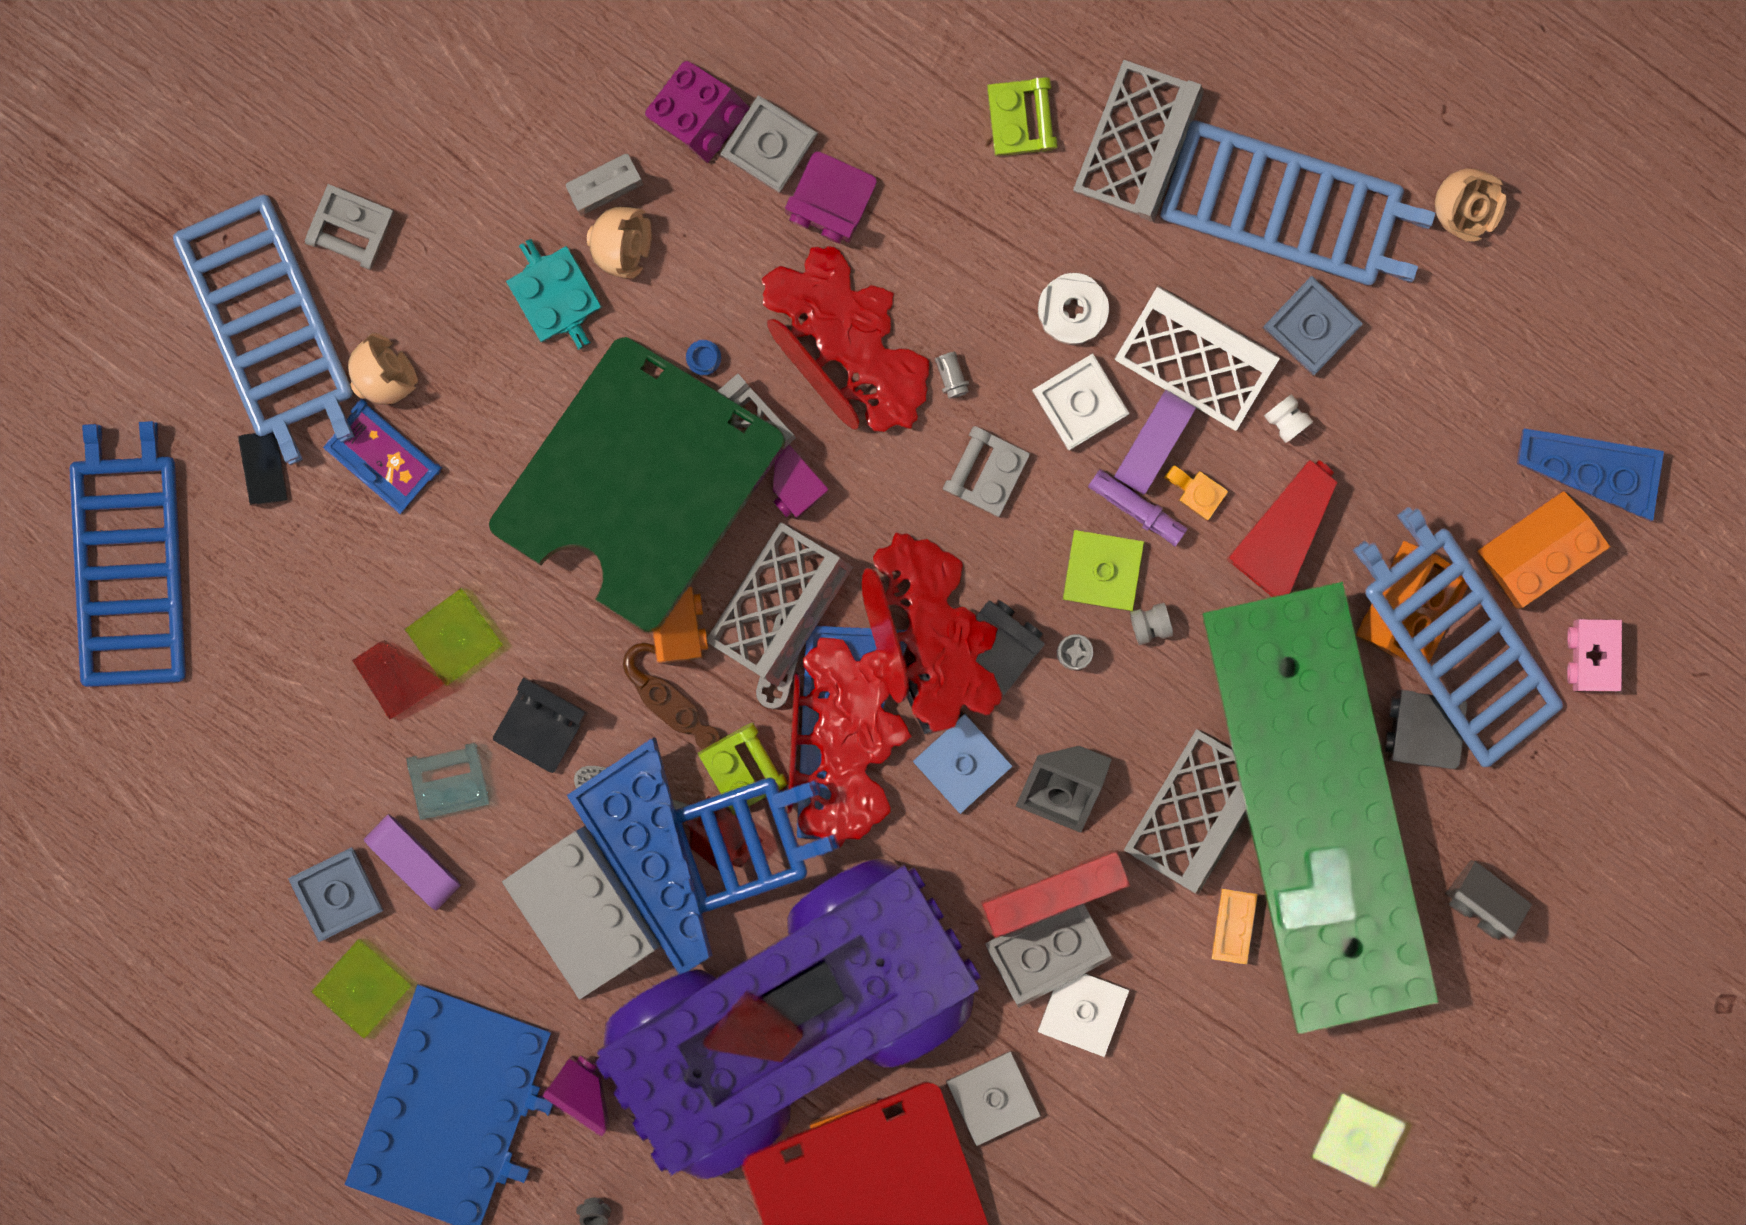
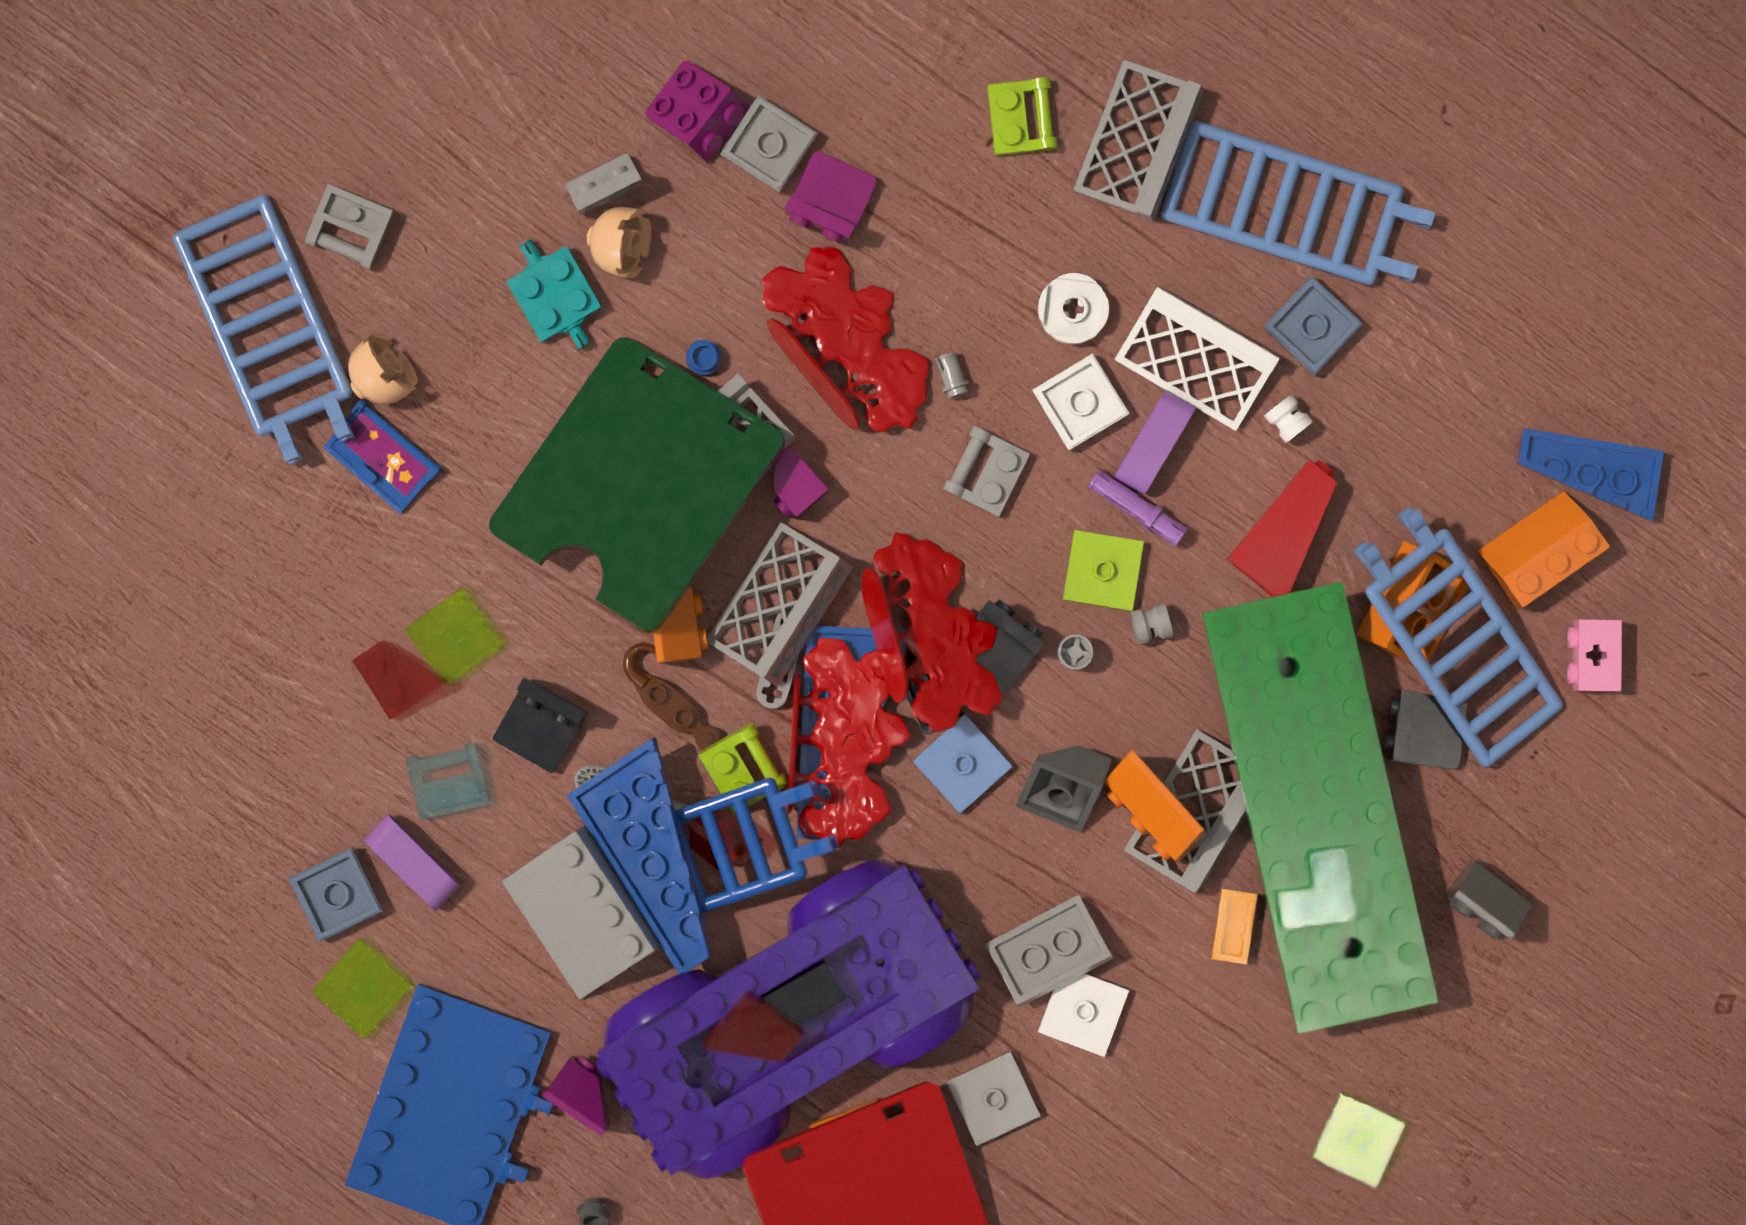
(171, 569): blue bar -> none
(262, 469): black slope -> none
(1055, 894): arch -> none
(1154, 808): none -> orange slope
(1199, 493): light orange plate -> none
(1470, 203): light nougat cylinder -> none

